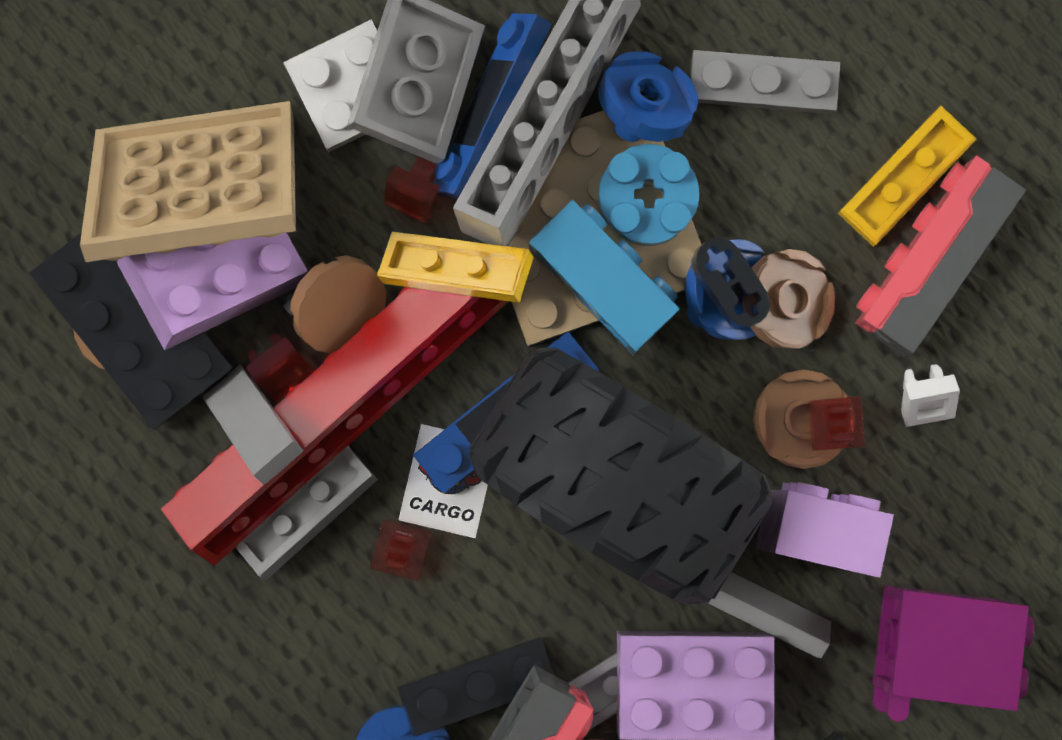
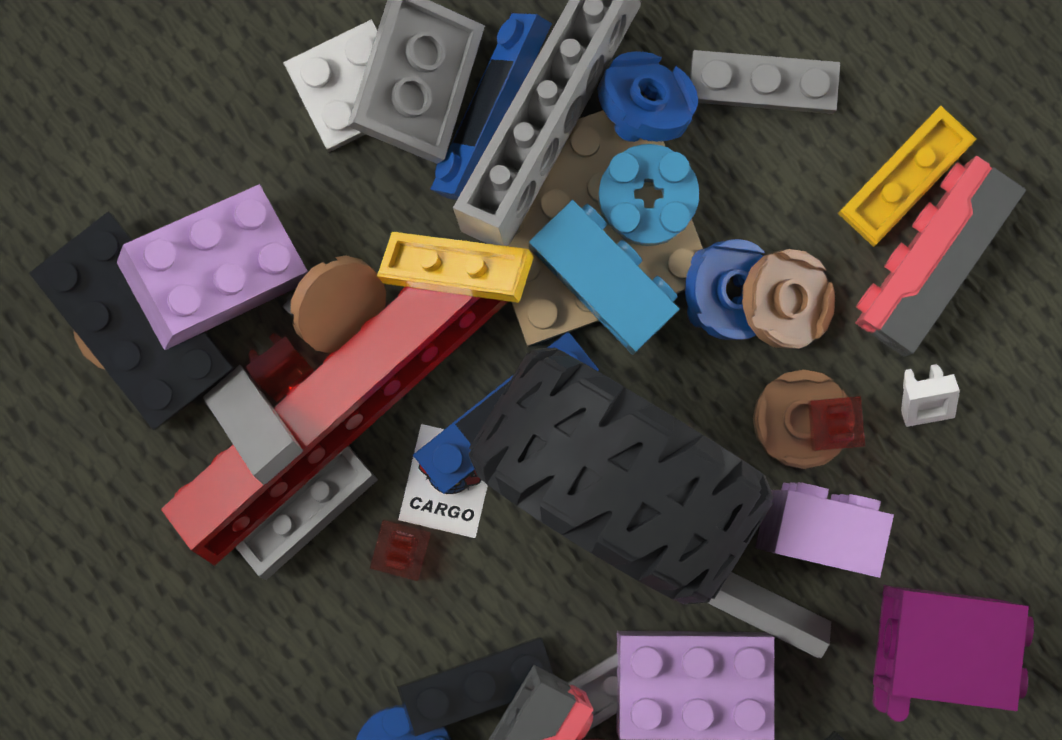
(190, 182): tan plate -> none
(413, 190): clear red tile -> none
(741, 276): black beam -> none

